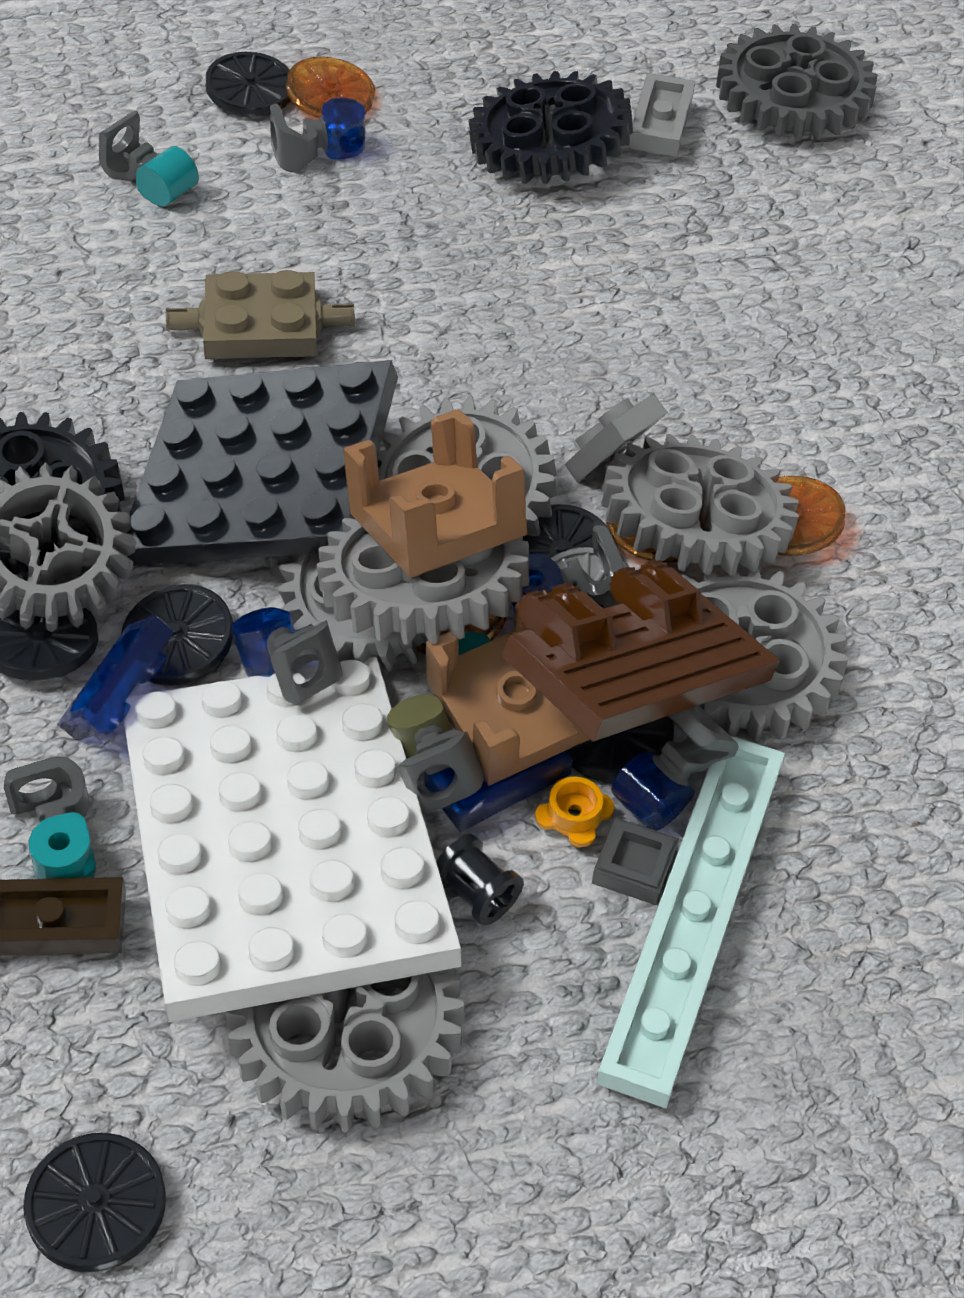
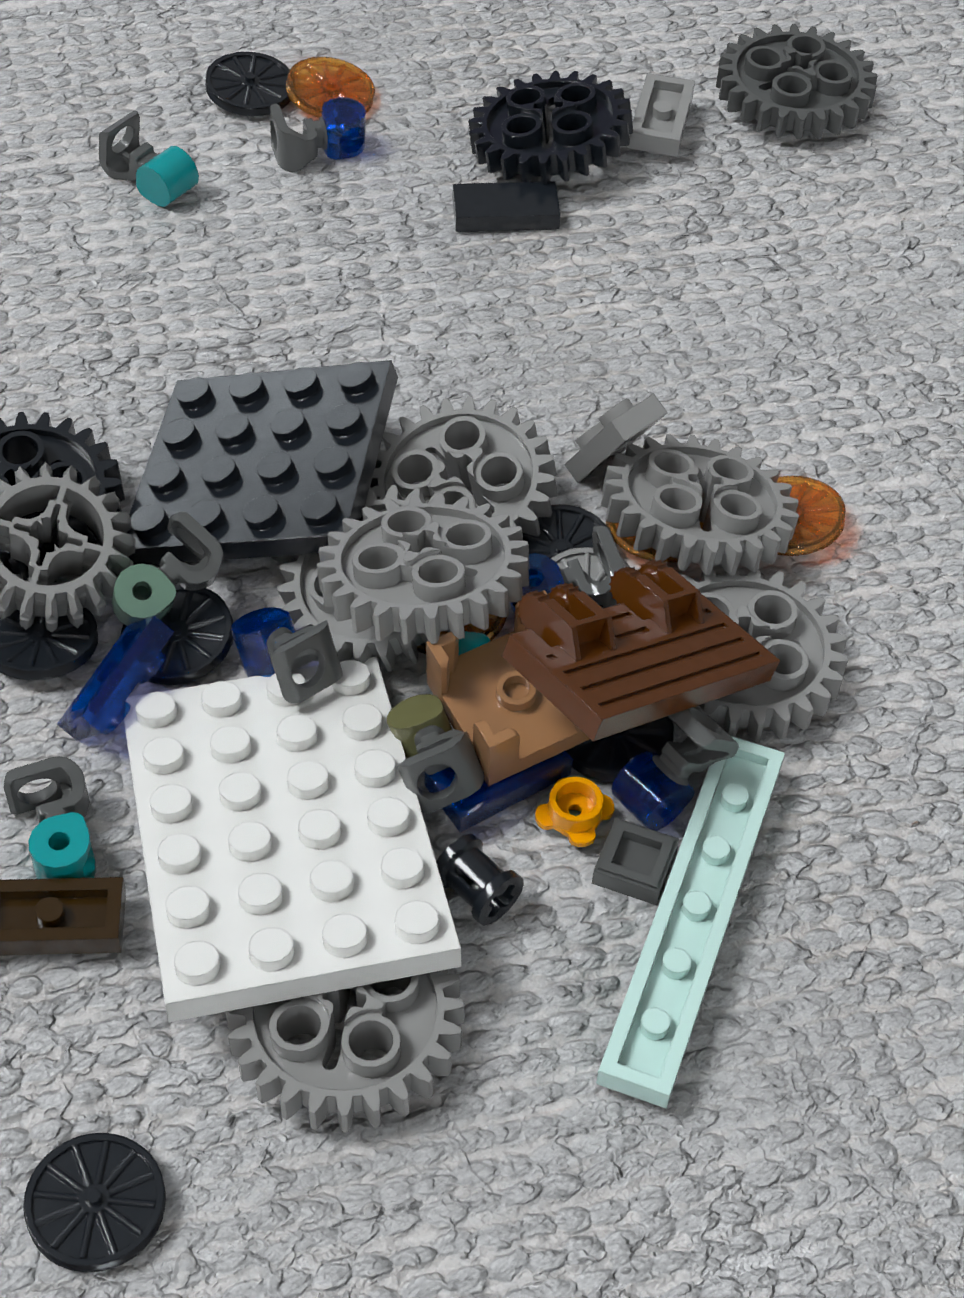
(150, 590): none -> leg
(260, 315): dark tan plate -> none
(441, 507): medium nougat panel -> none
(505, 206): none -> black tile

